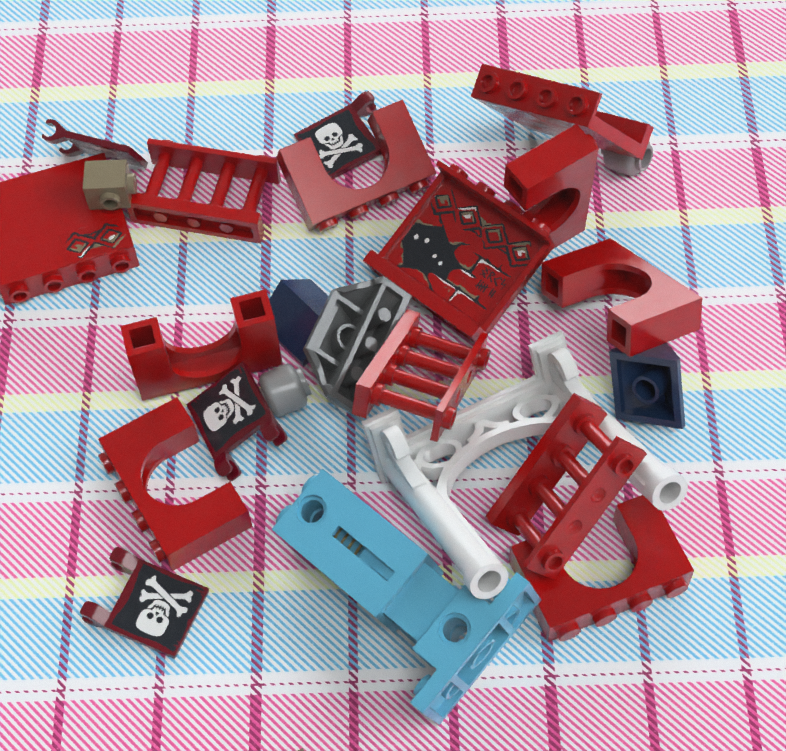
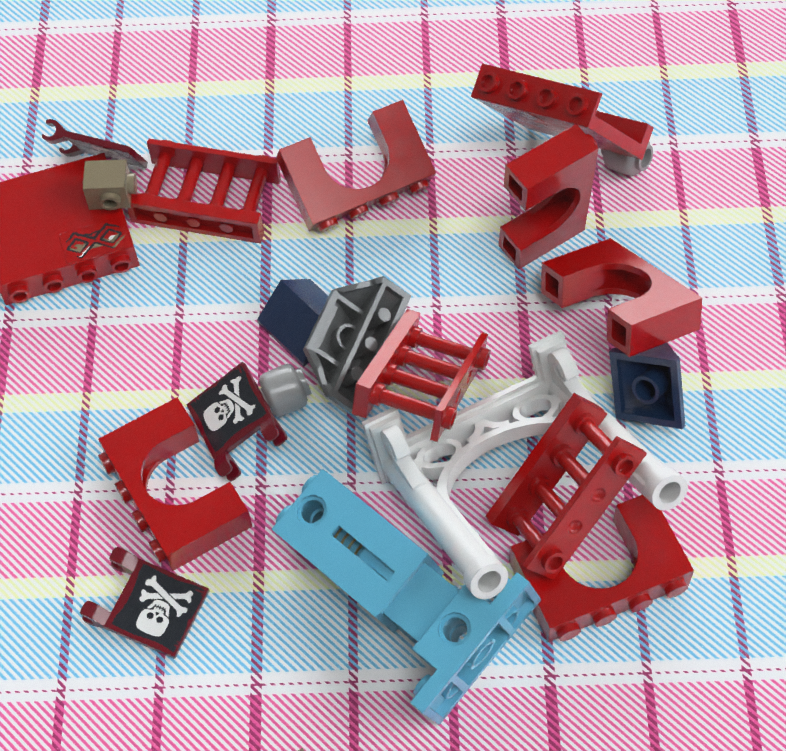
(170, 369): red arch -> none
(343, 137): flag -> none
(463, 252): red panel -> none

